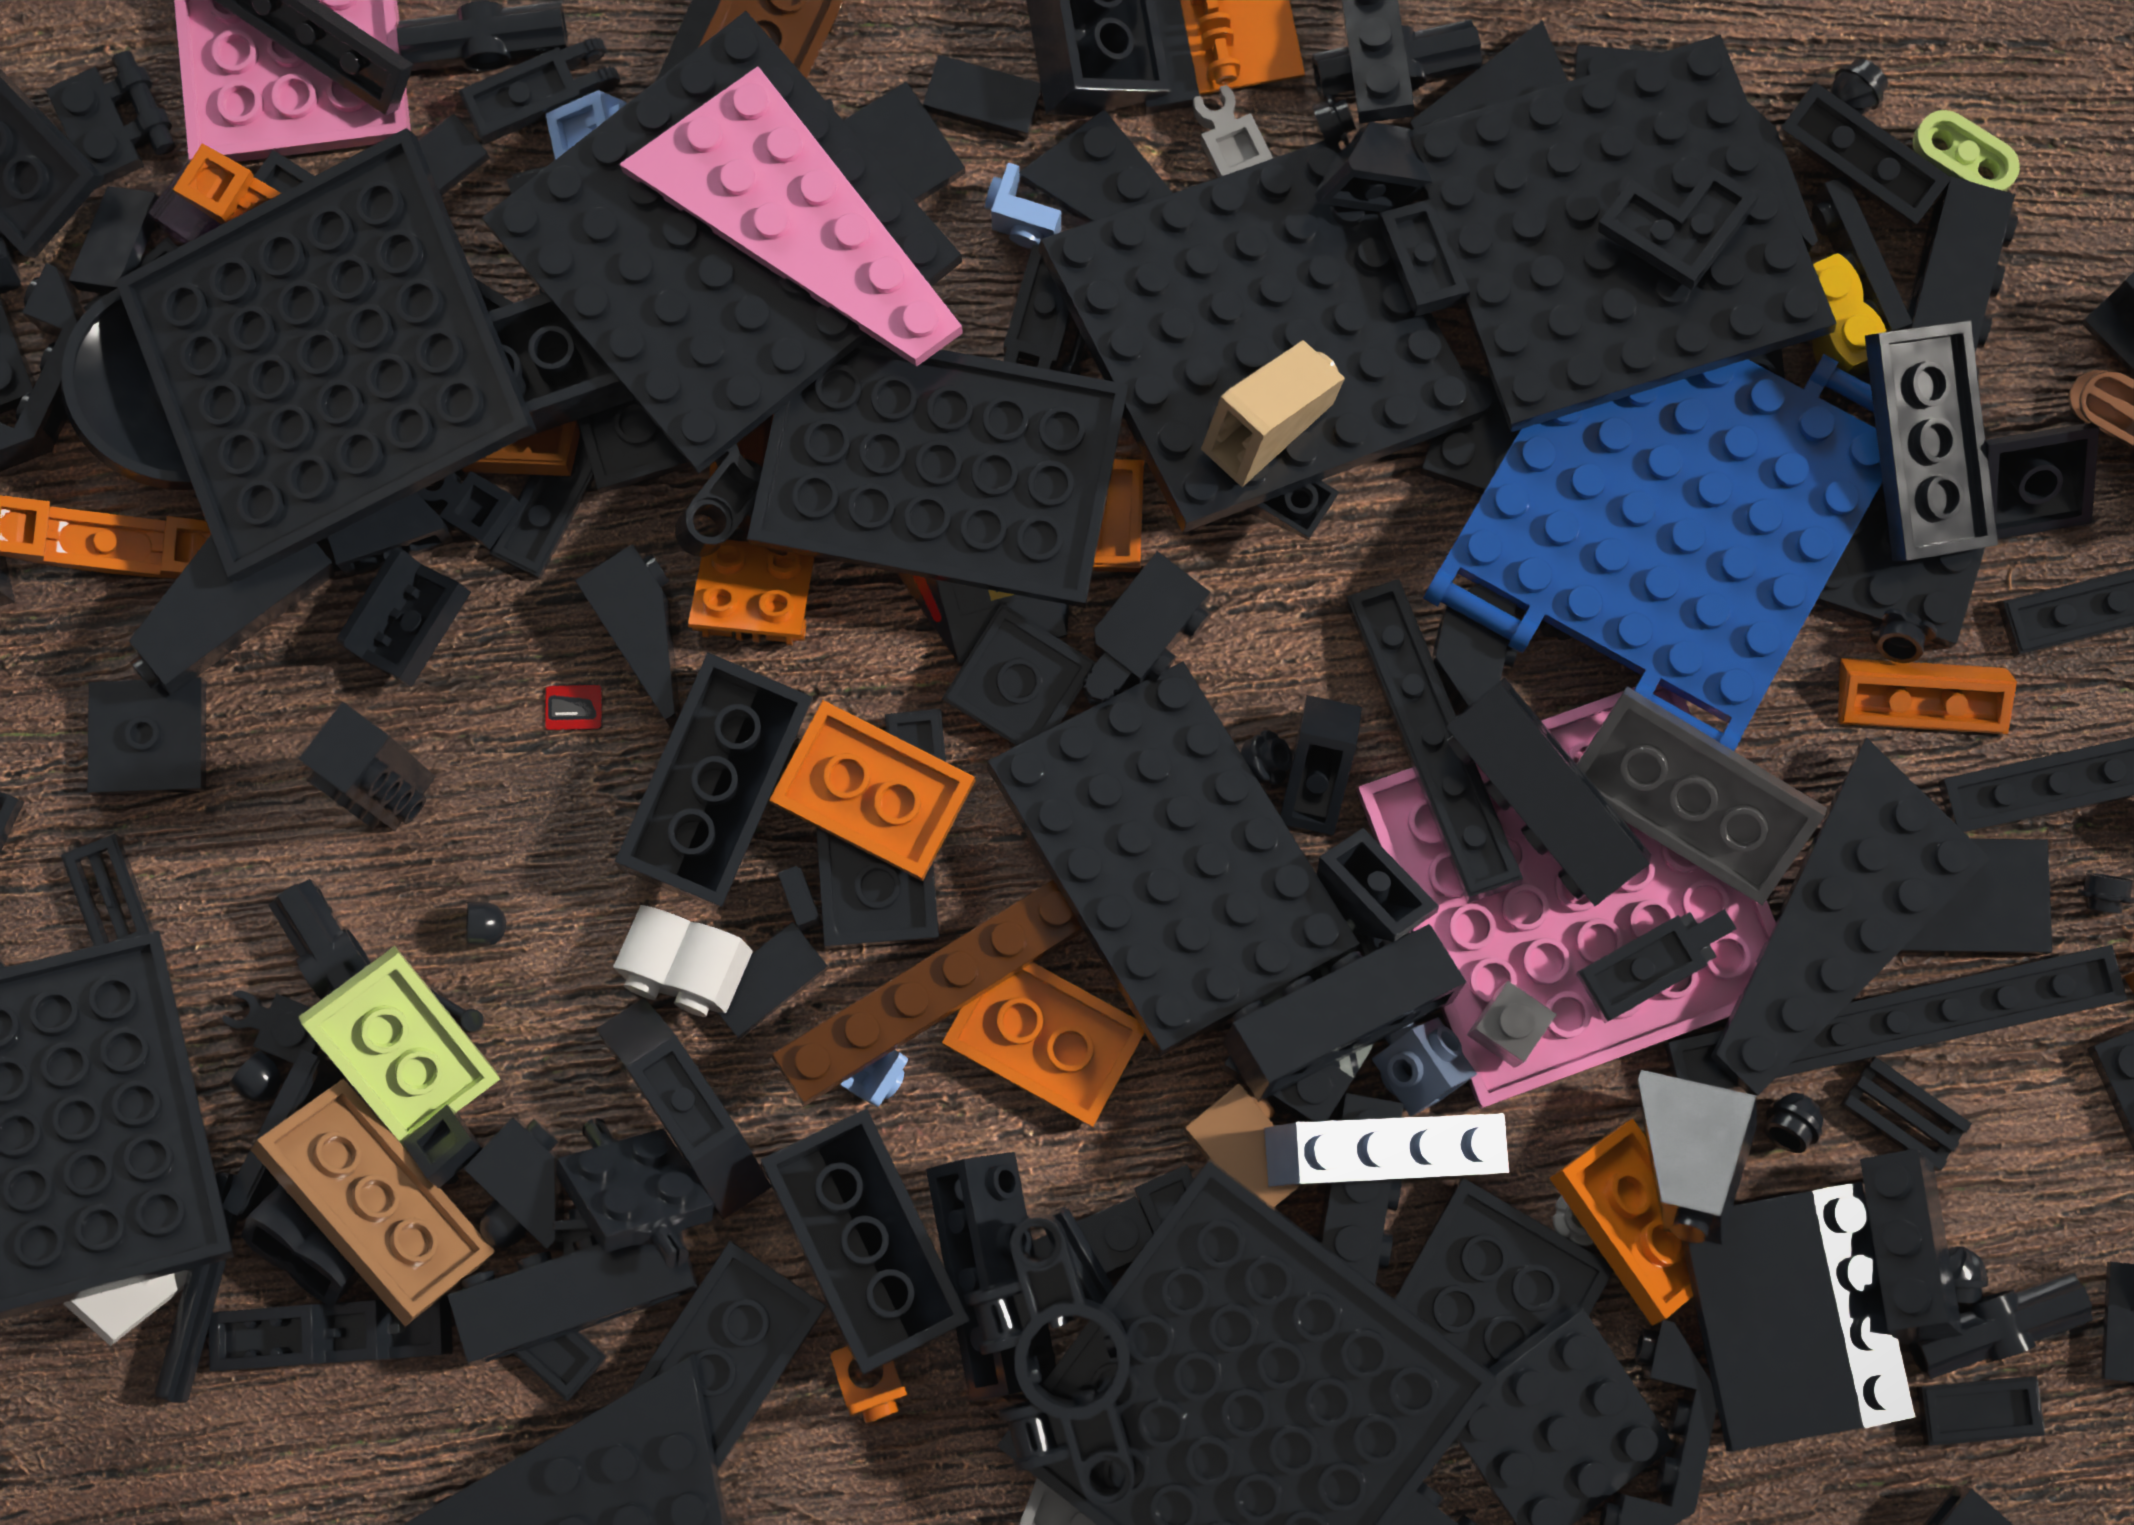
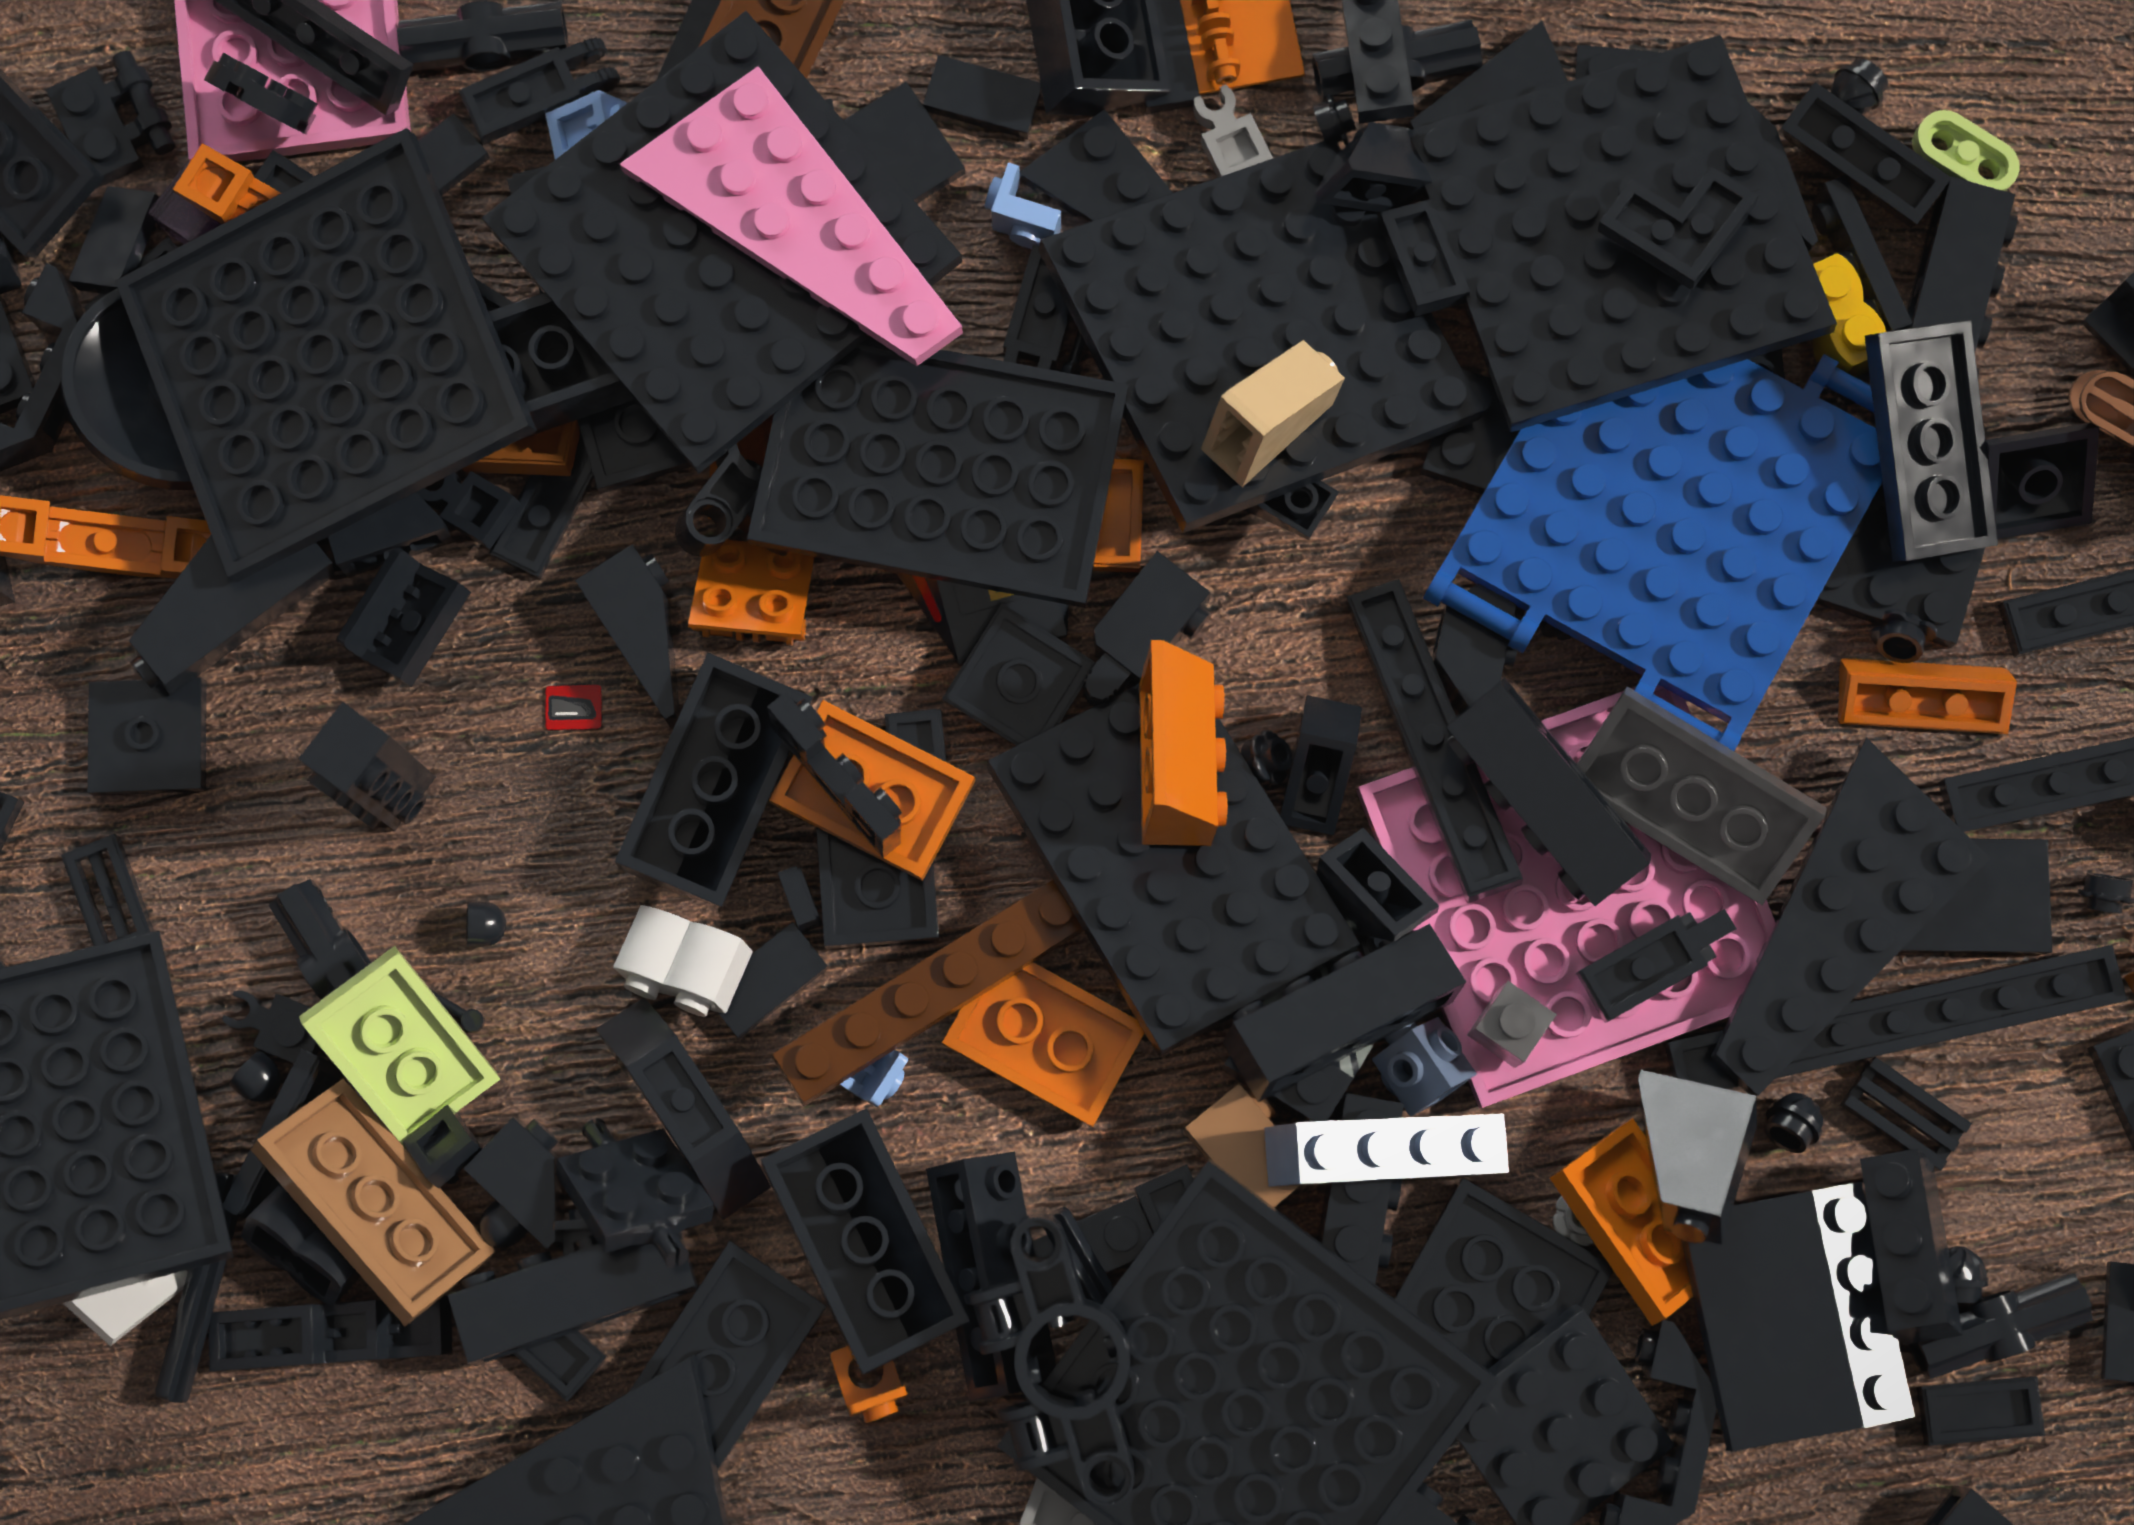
(249, 87): none -> black plate
(871, 813): none -> black plate
(1180, 748): none -> orange slope

